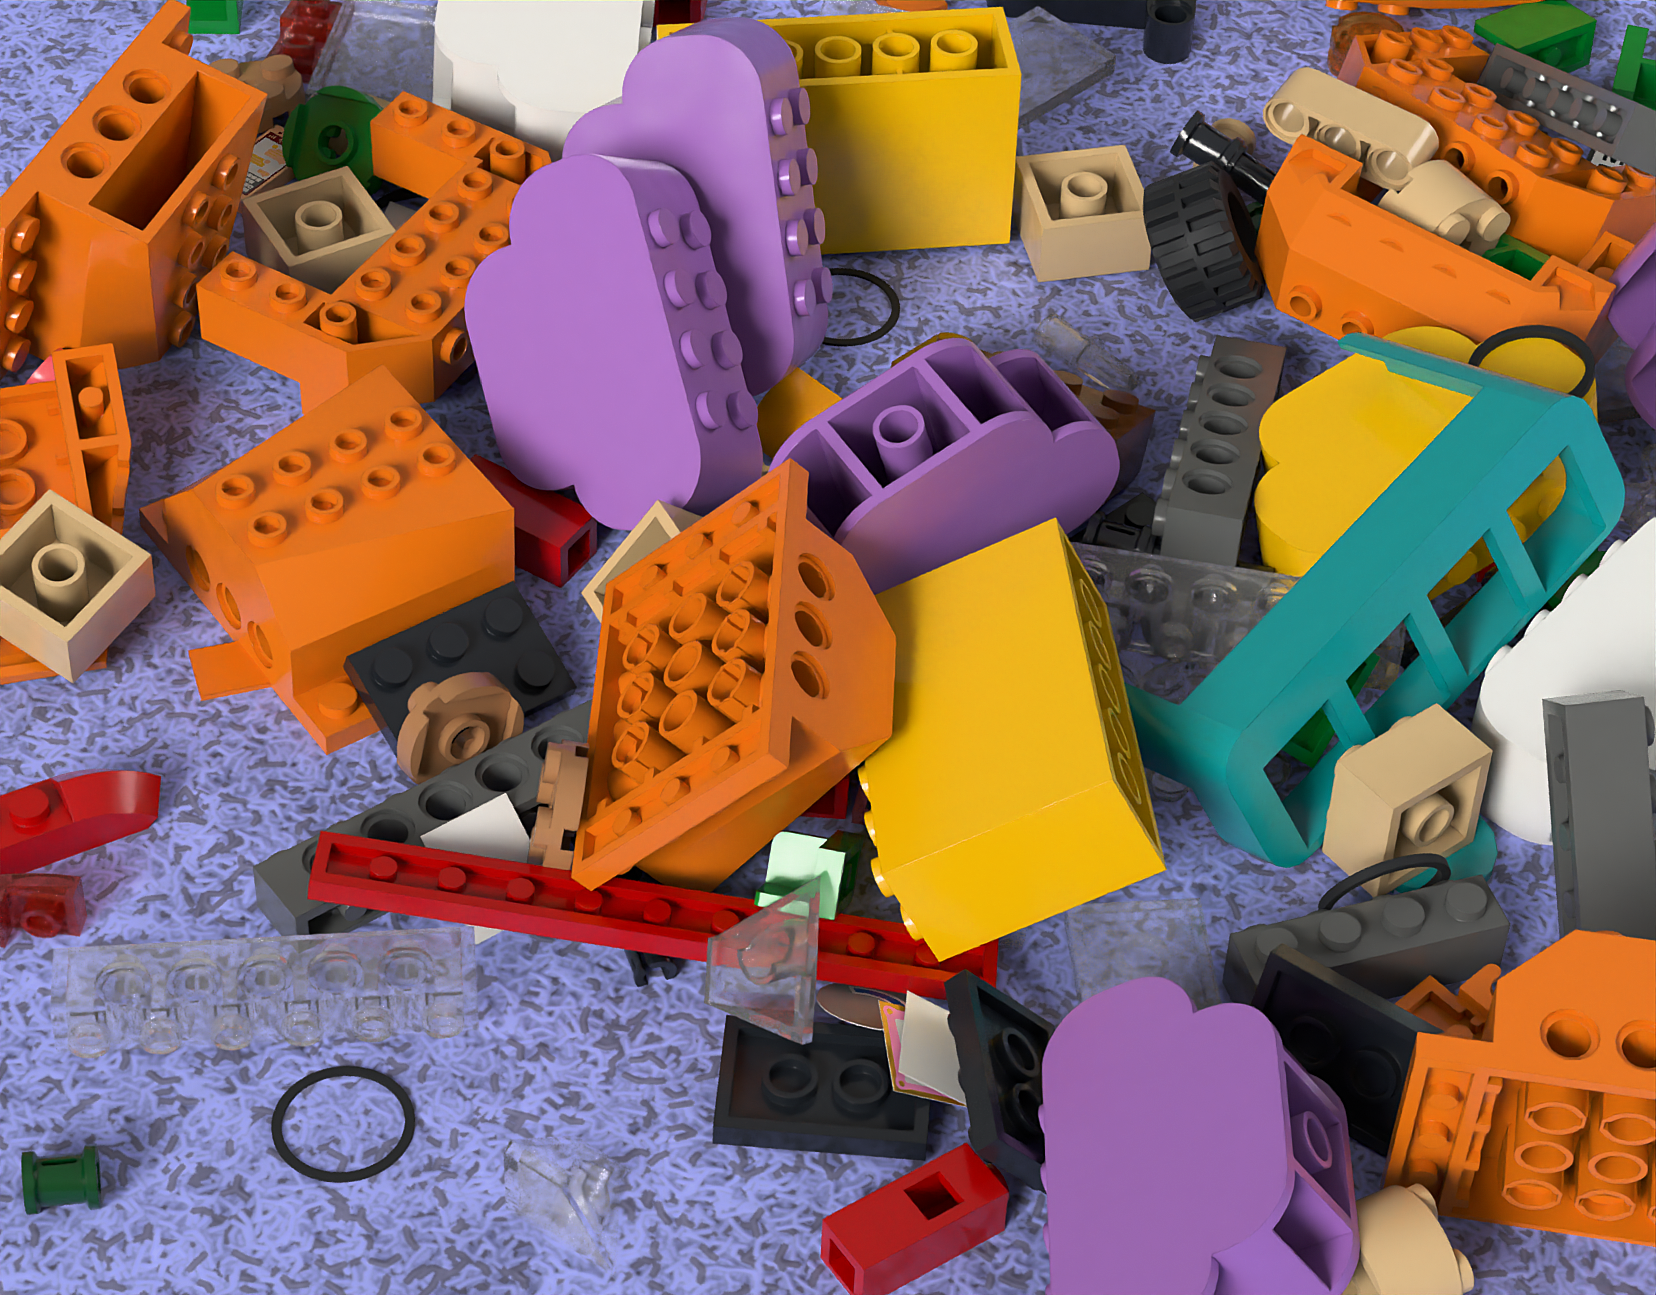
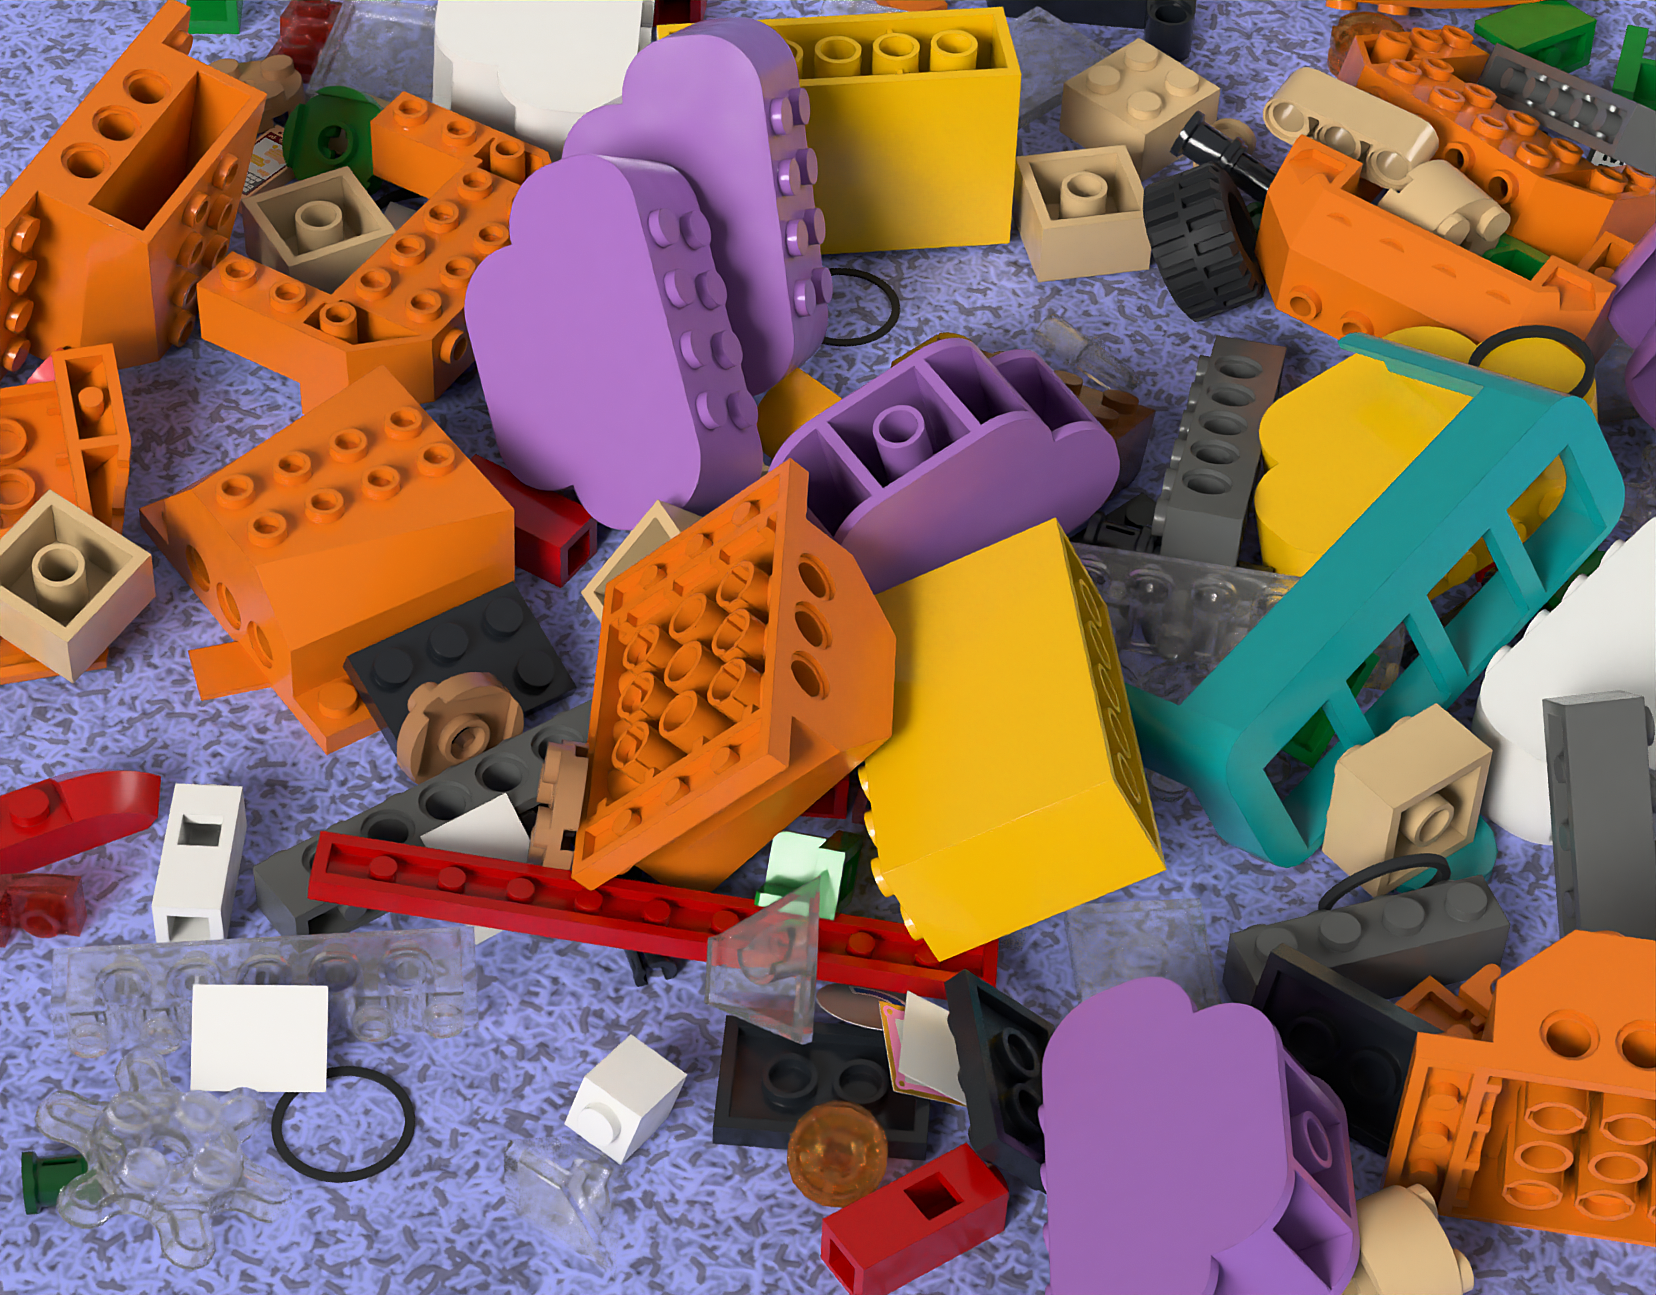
(139, 1181): none -> clear plate
(199, 863): none -> white brick
(259, 1038): none -> white sticker
(625, 1099): none -> white brick
(837, 1153): none -> clear orange wheel
(1138, 102): none -> tan brick

